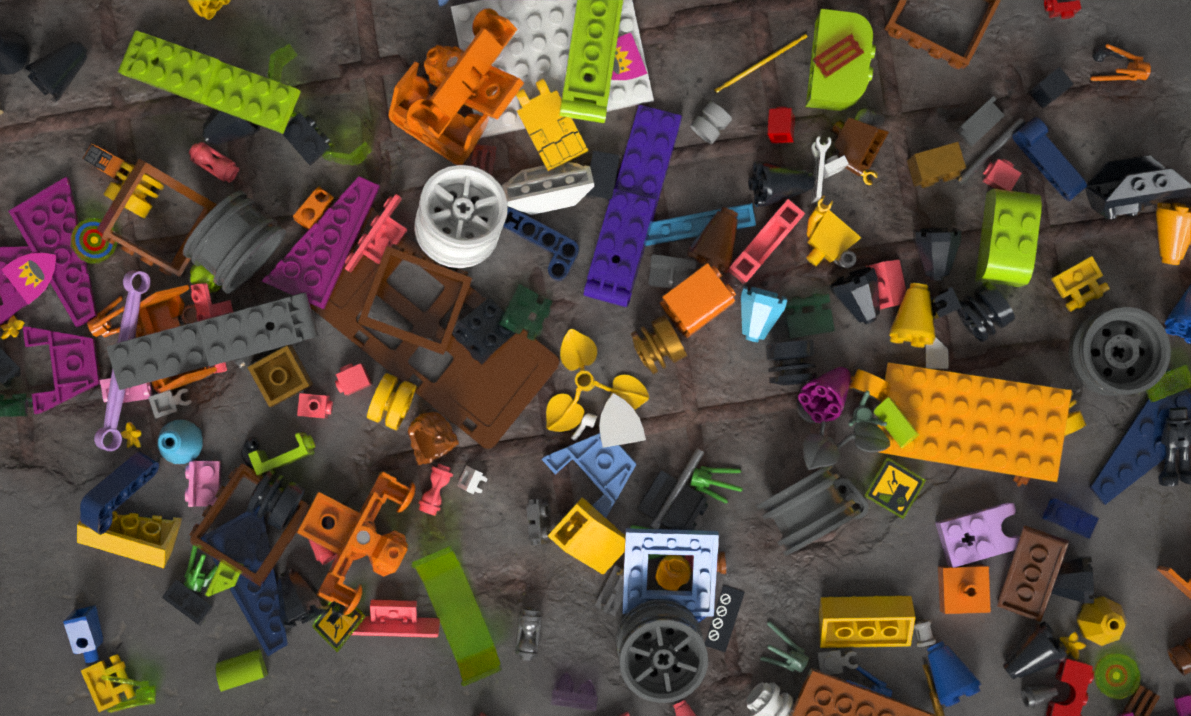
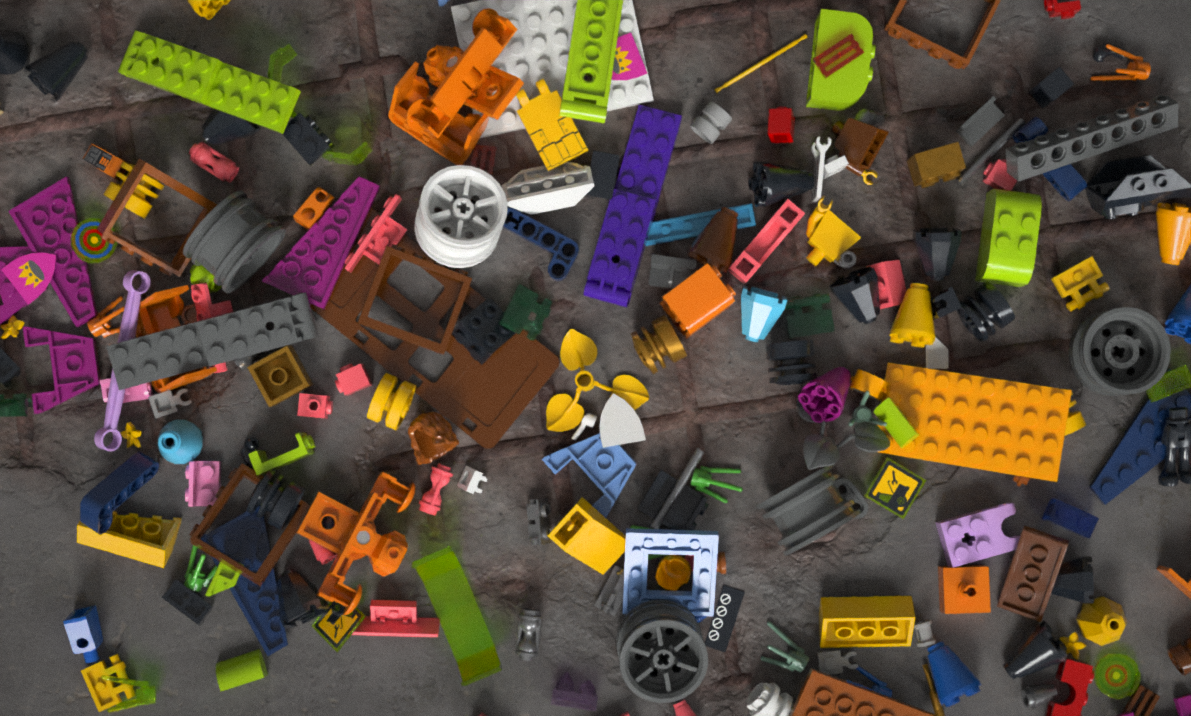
(1091, 137): none -> dark grey brick

